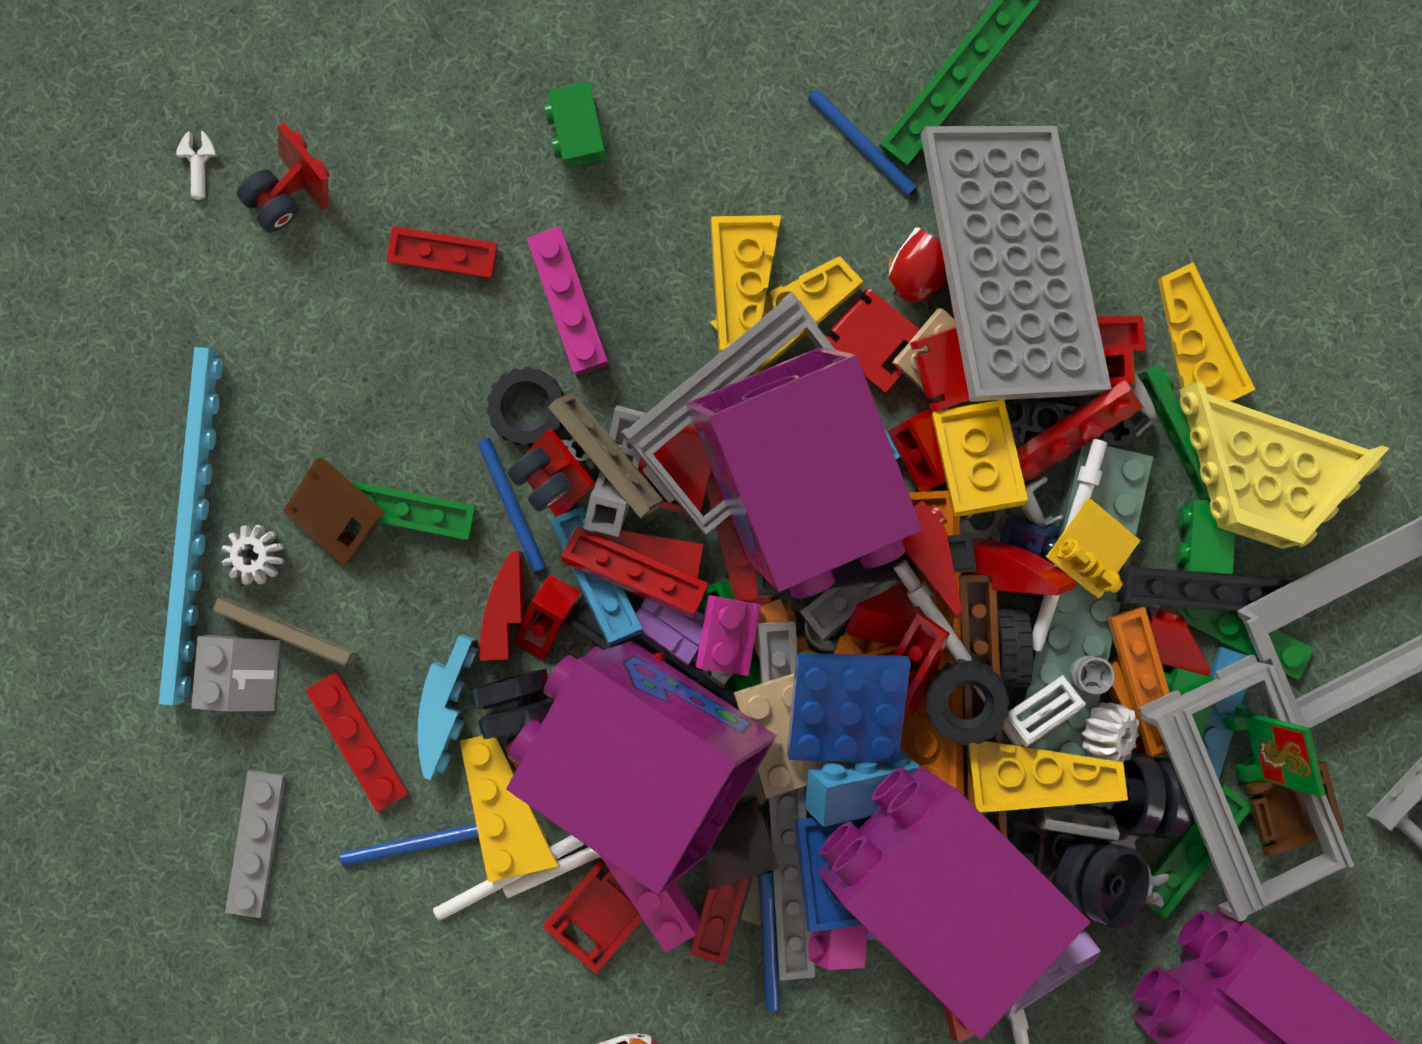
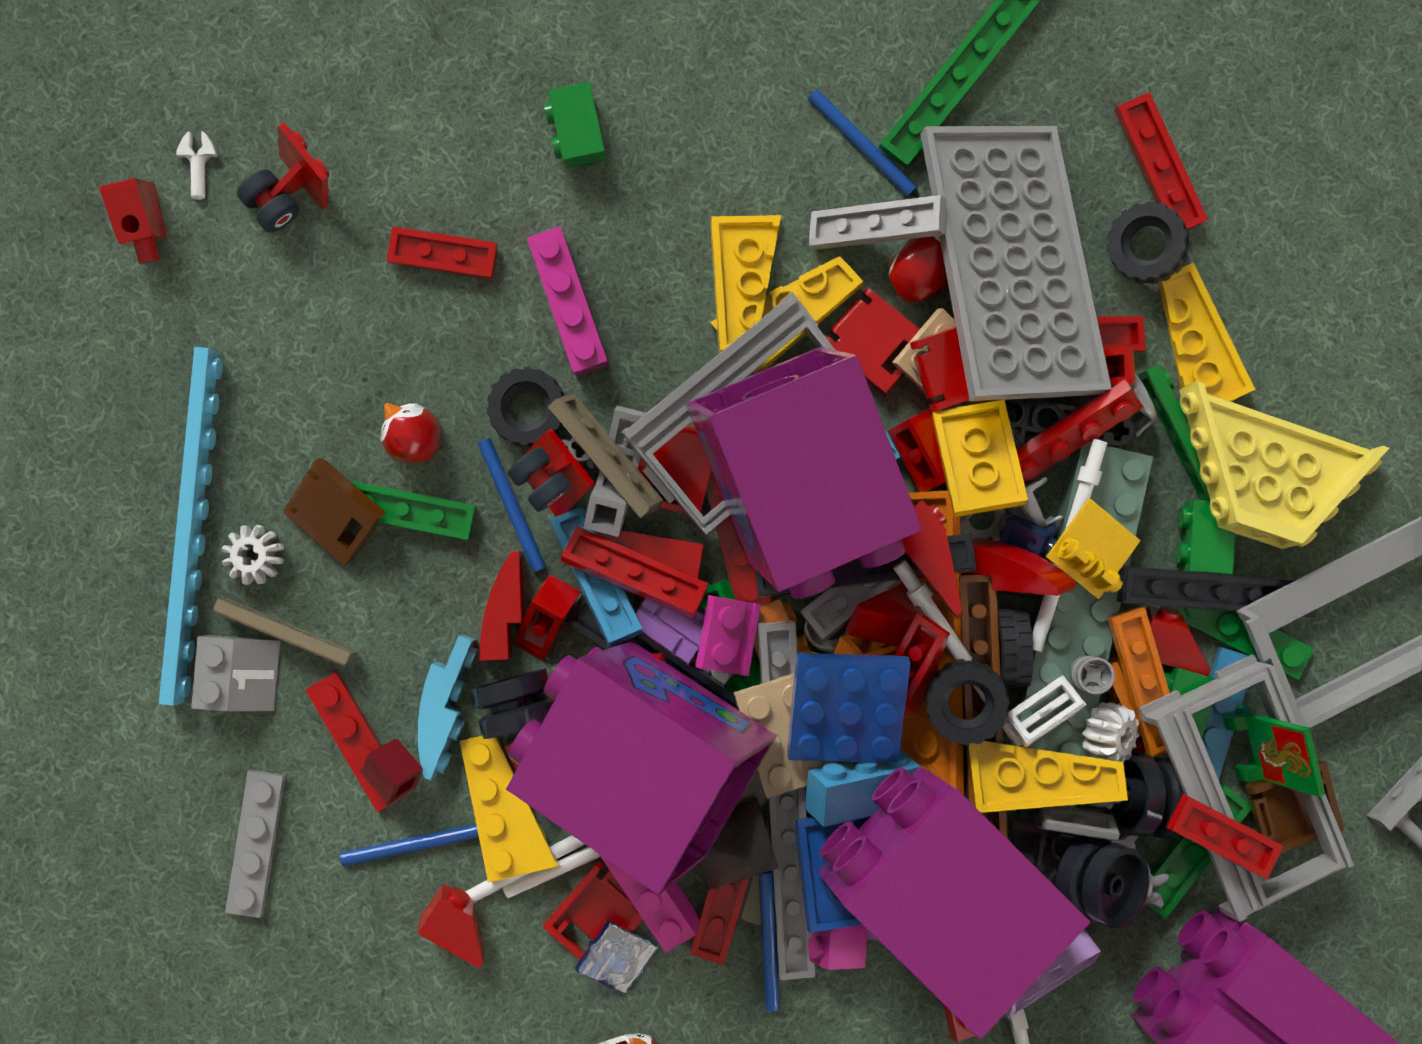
(134, 203): none -> red torso
(392, 771): none -> dark red panel
(410, 433): none -> red piece
(453, 924): none -> red slope
(616, 957): none -> piece
(878, 222): none -> light grey plate
(1137, 218): none -> black tyre
(1159, 159): none -> red plate
(1224, 836): none -> red plate

